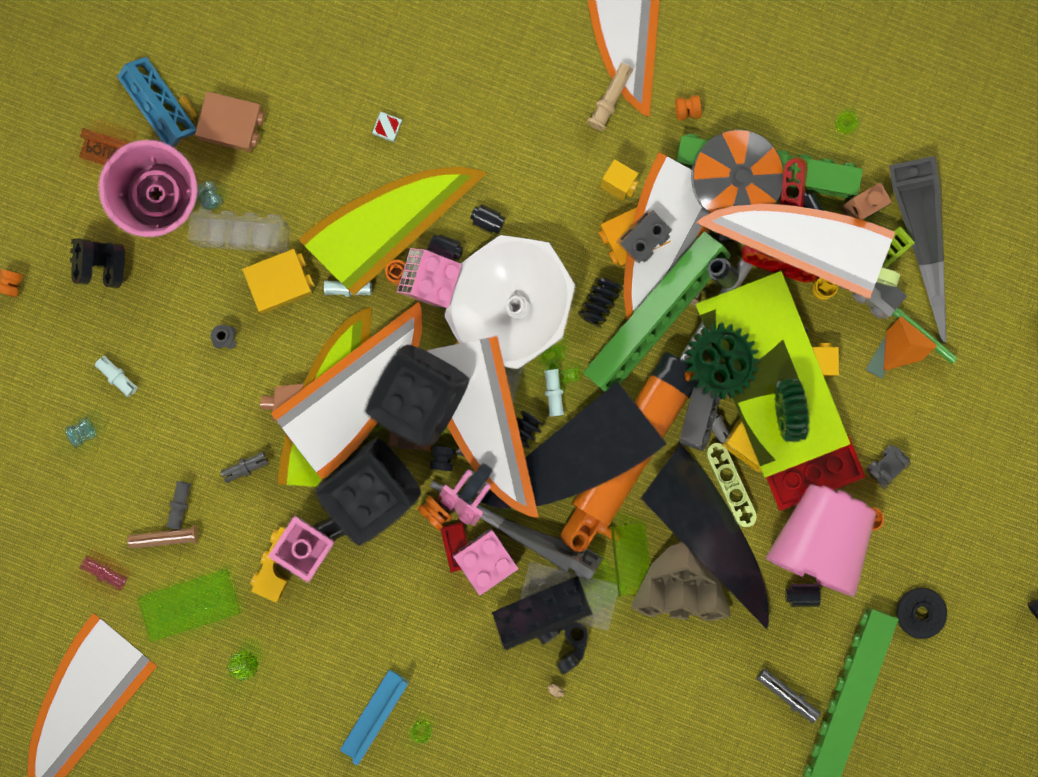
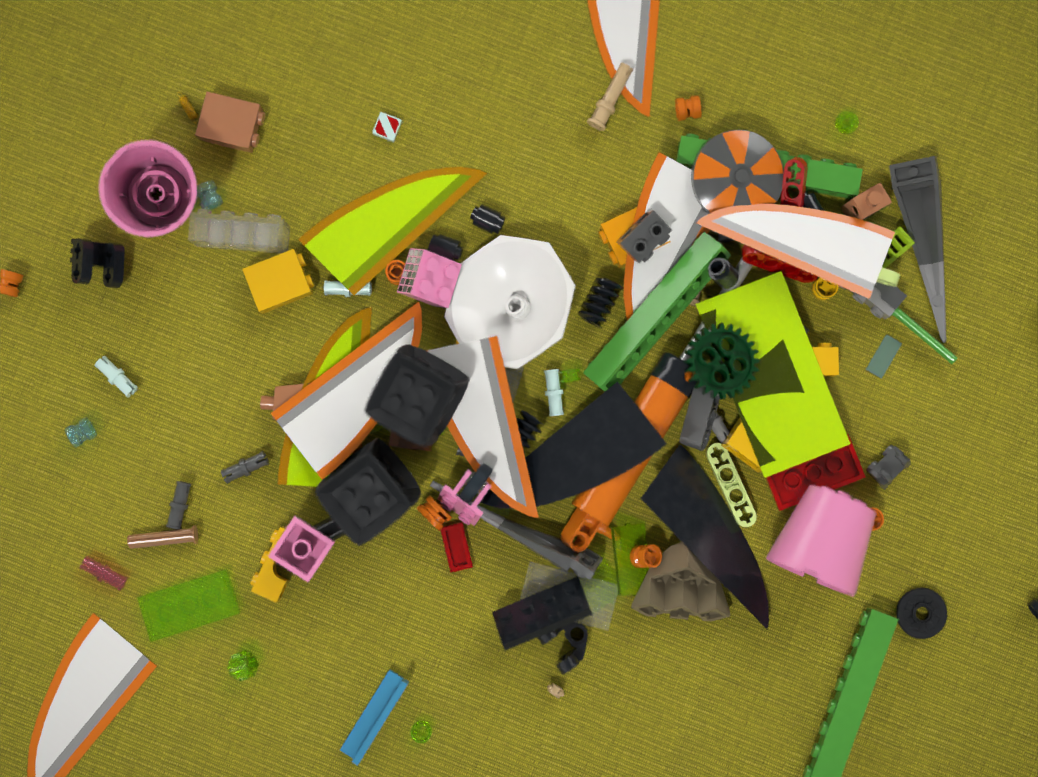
(99, 147): clear orange panel -> none
(151, 103): dark azure fence -> none
(229, 339): dark grey brick -> none
(442, 458): black wheel -> none
(485, 561): bright pink brick -> none
(556, 359): clear neon green gear -> none
(620, 180): yellow brick -> none
(646, 556): none -> orange wheel
(791, 410): dark green gear -> none
(803, 595): black brick -> none
(809, 712): dark grey pin -> none
(905, 345): orange slope -> none

